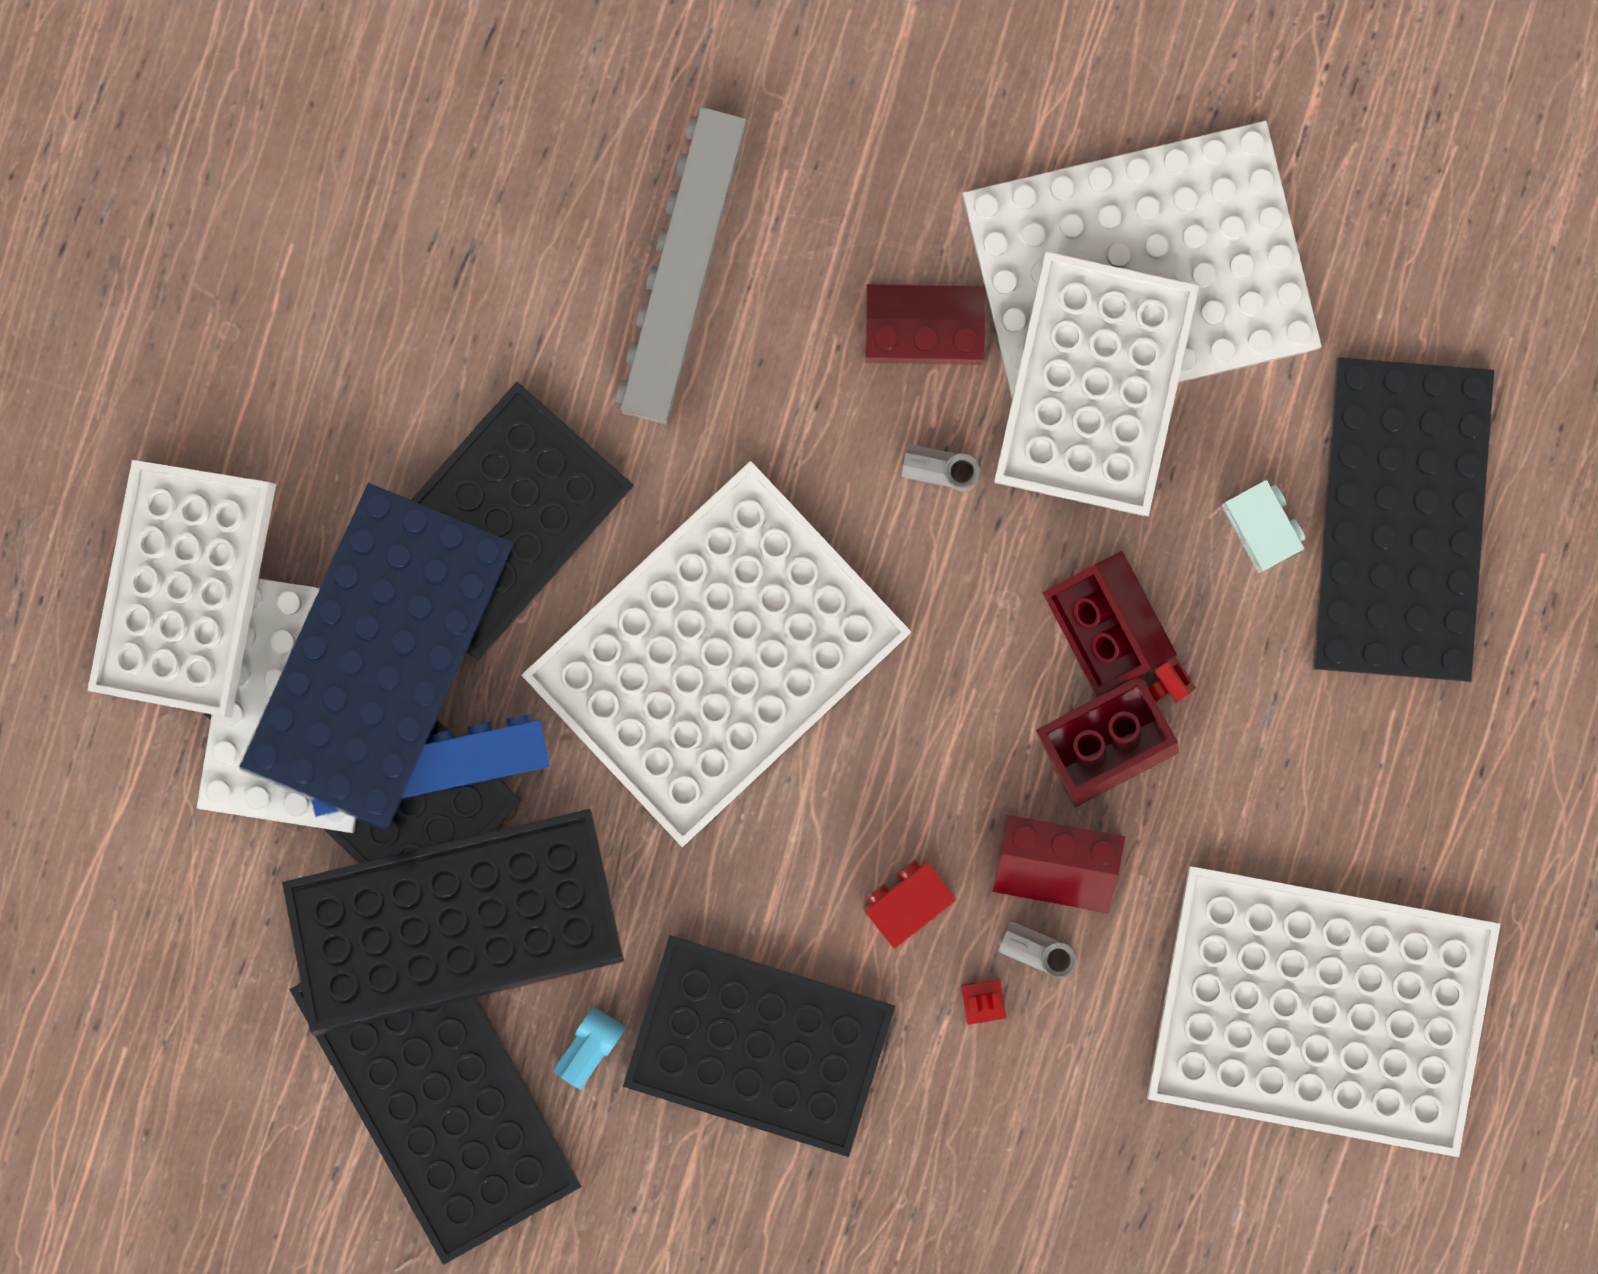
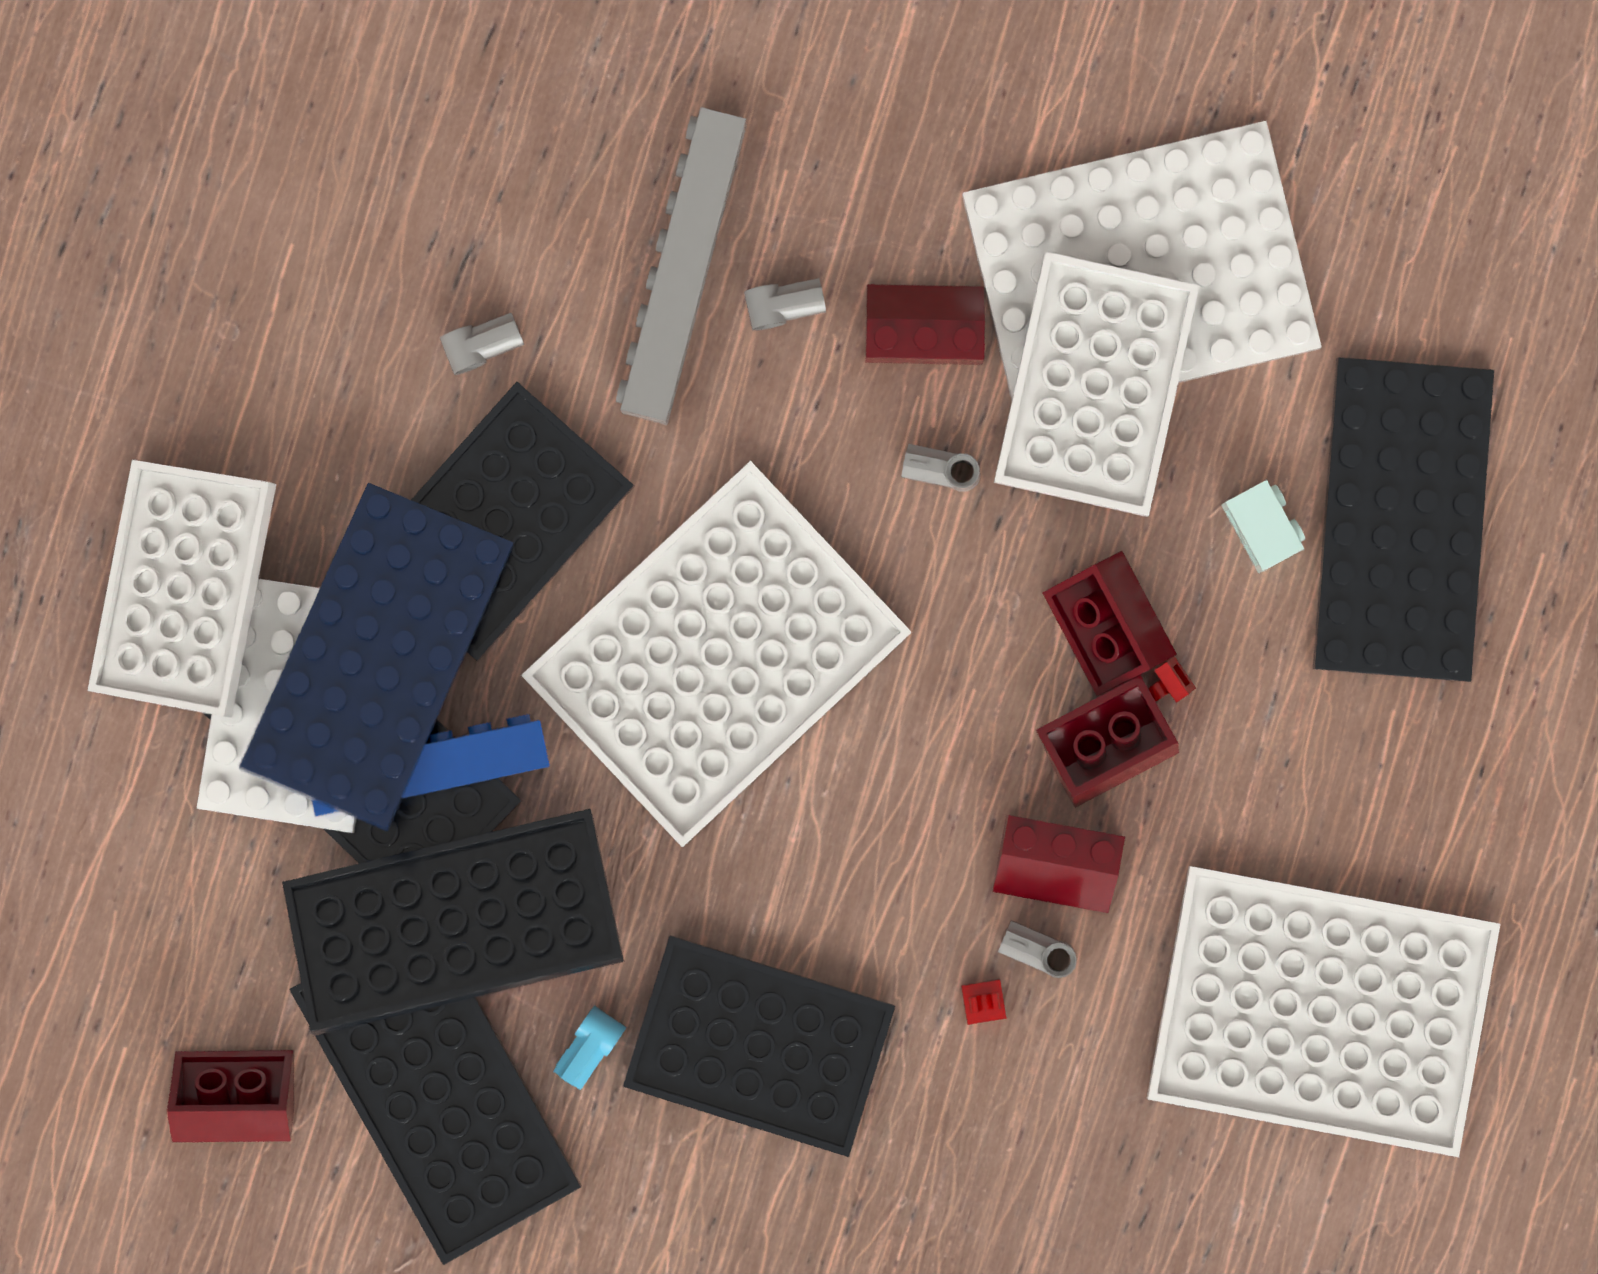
(232, 1096): none -> dark red slope
(472, 346): none -> light grey piece
(774, 305): none -> light grey piece
(908, 903): red brick -> none

